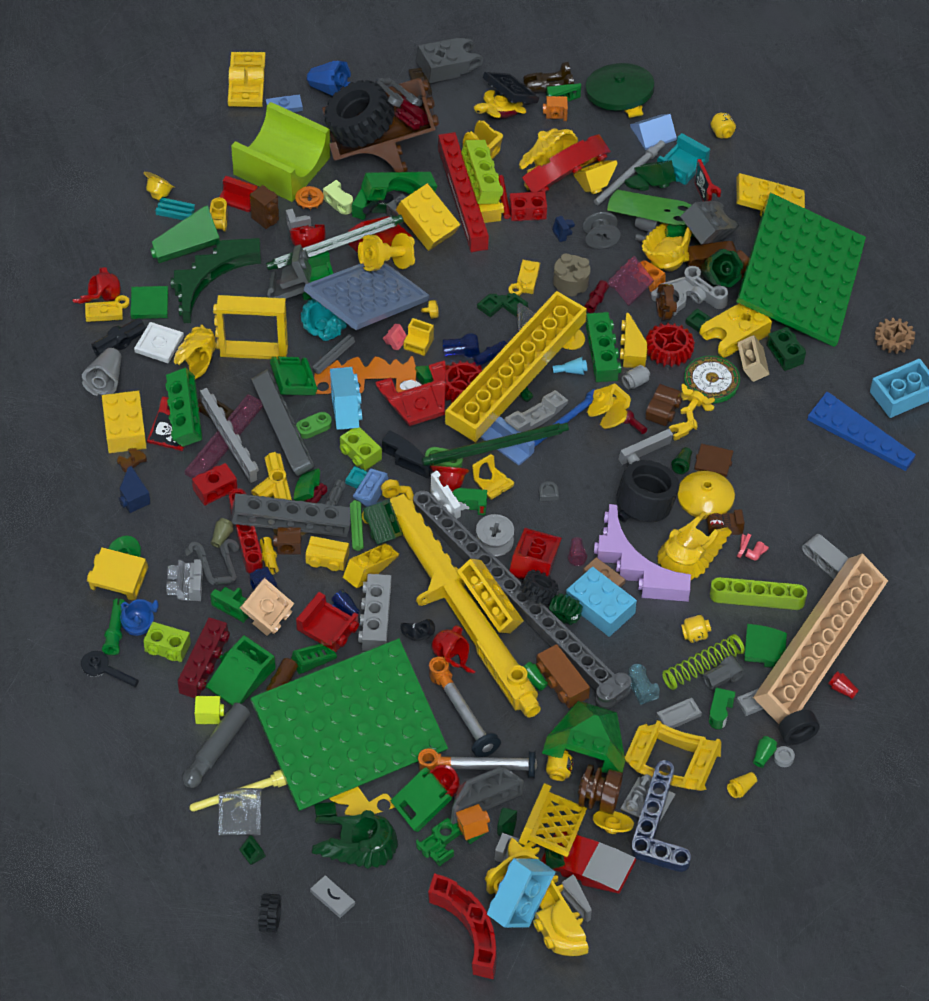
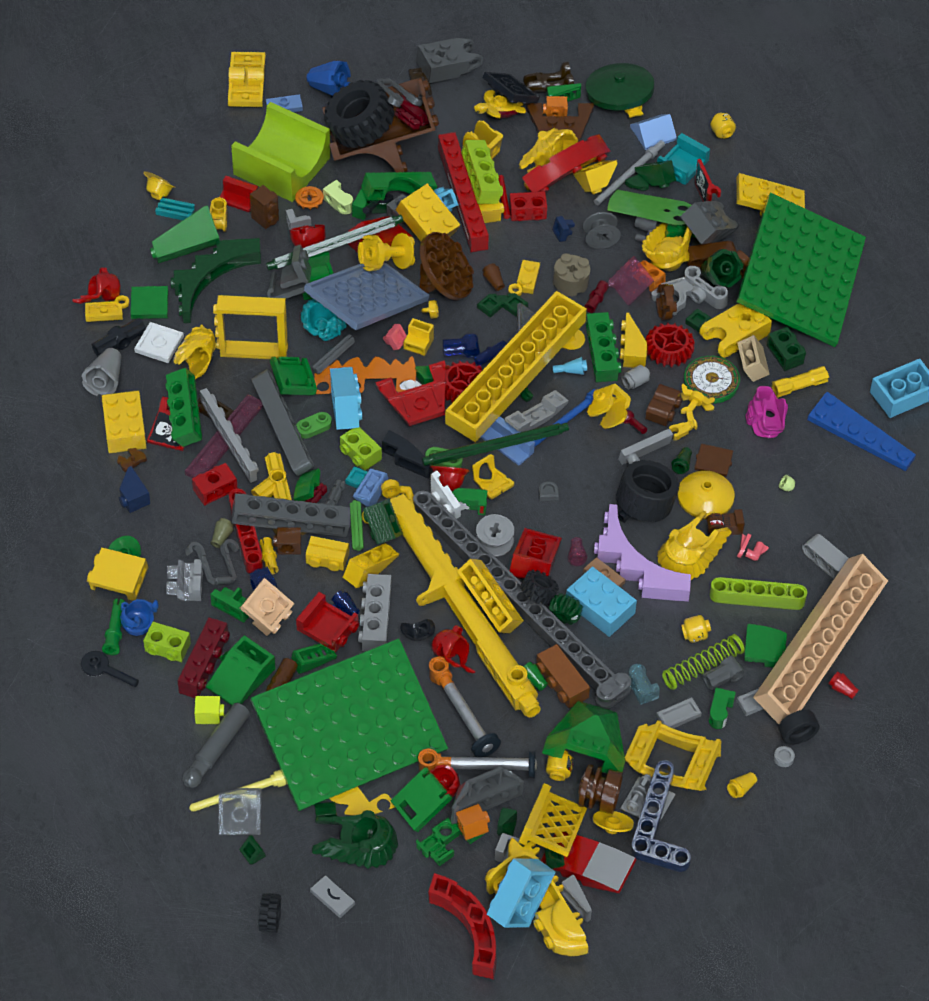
(444, 267): none -> reddish brown bracket
(447, 196): none -> medium azure brick
(493, 276): none -> reddish brown cone
(573, 123): none -> reddish brown wing
(764, 401): none -> dark pink piece
(765, 749): green cone -> none
(787, 483): none -> yellowish green hinge
(788, 385): none -> yellow axle
(903, 335): medium nougat gear -> none

